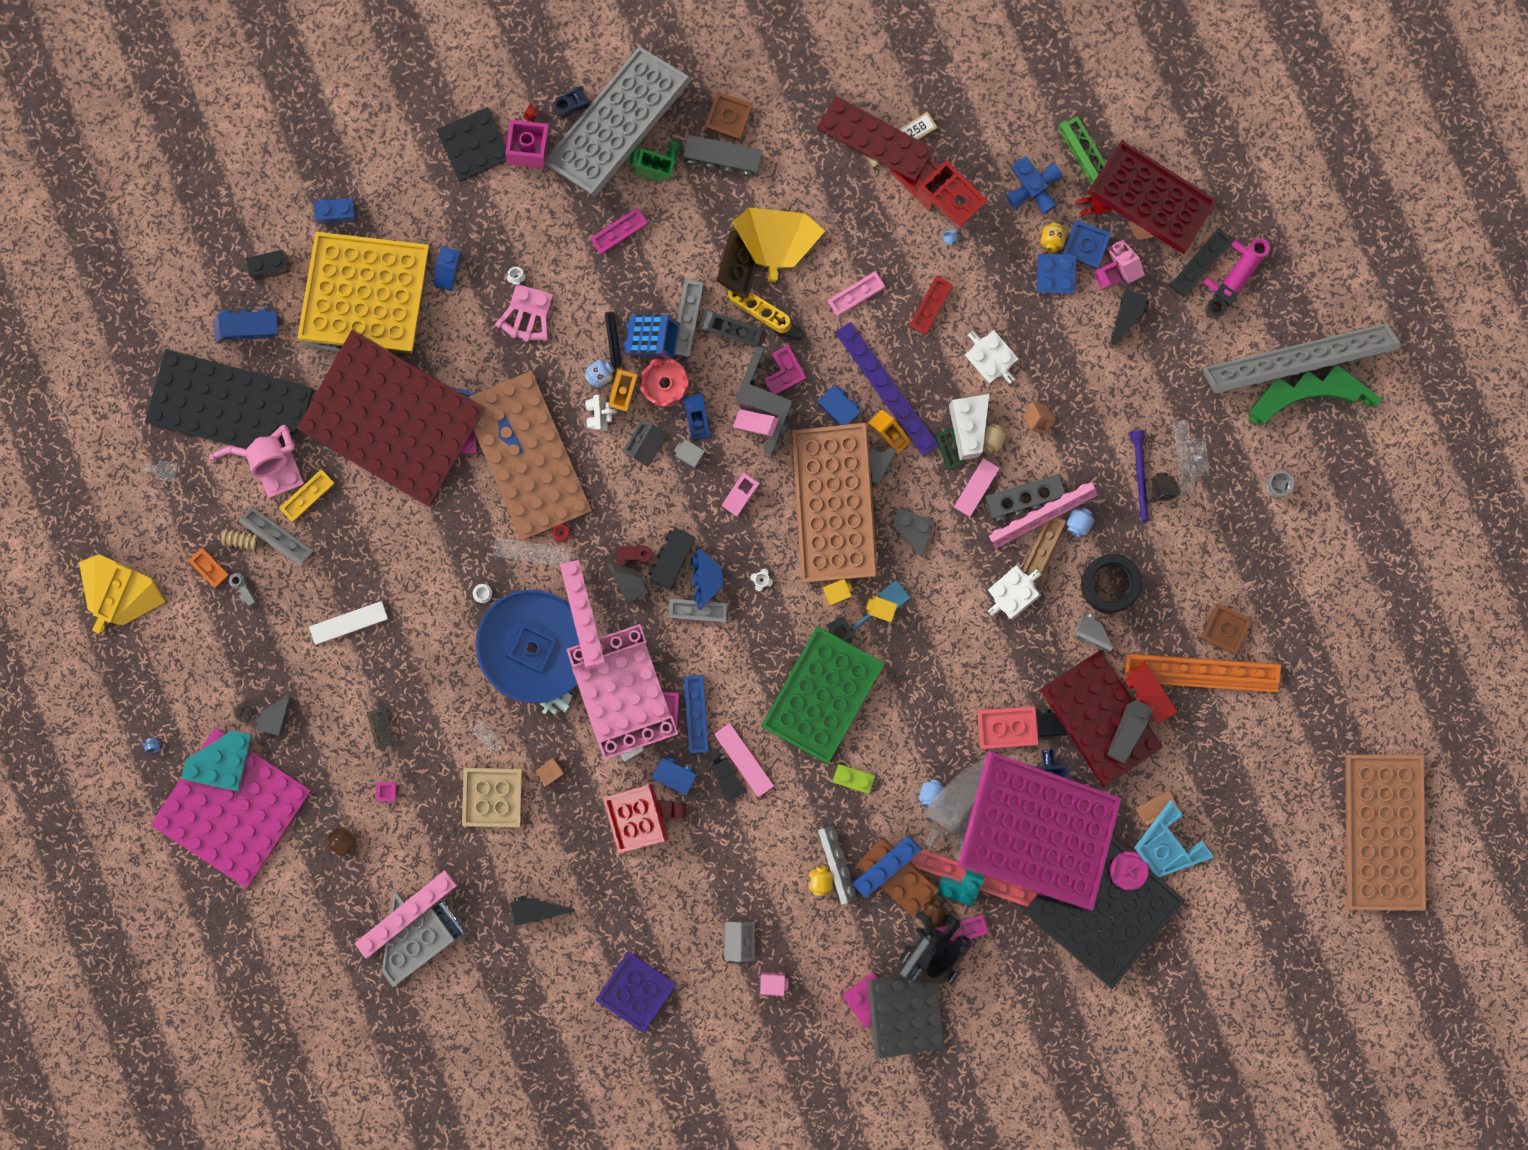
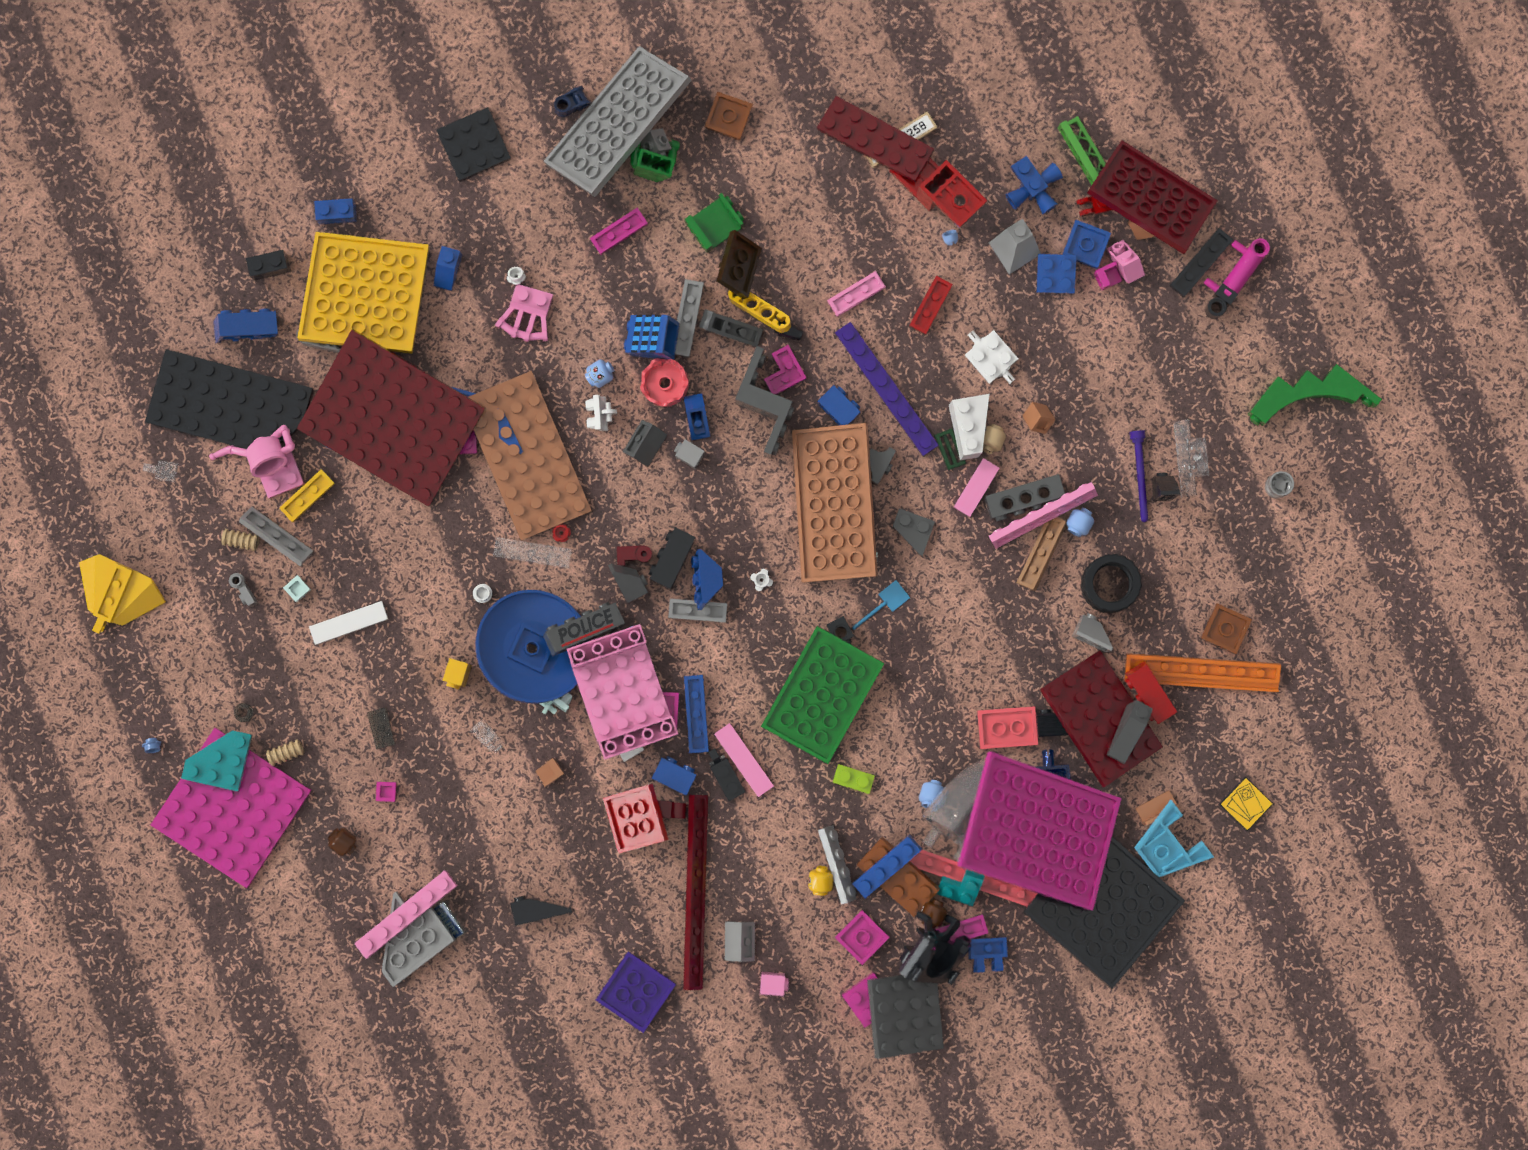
(208, 568): orange plate -> none
(273, 718): dark grey slope -> none
(286, 752): none -> tan piece
(297, 588): none -> light aqua plate
(456, 673): none -> yellow brick
(492, 797): tan plate -> none
(527, 144): dark pink brick -> none
(530, 113): red plate -> none
(582, 615): bright pink plate -> none
(583, 629): none -> dark grey brick
(613, 339): black axle -> none
(622, 389): light orange slope -> none
(656, 142): none -> light grey brick
(695, 892): none -> dark red plate
(714, 223): none -> green panel
(722, 155): dark grey brick -> none
(740, 494): bright pink slope -> none
(755, 422): bright pink tile -> none
(777, 237): yellow panel -> none
(837, 591): yellow brick -> none
(862, 937): none -> dark pink plate
(881, 608): yellow brick -> none
(889, 431): light orange slope -> none
(988, 948): none -> blue plate
(1014, 592): white plate -> none
(1015, 246): none -> light grey slope
(1053, 237): yellow head -> none
(1128, 871): dark pink tile -> none
(1130, 310): black slope -> none
(1246, 804): none -> yellow tile
(1301, 358): light grey plate -> none
(1385, 832): nougat plate -> none

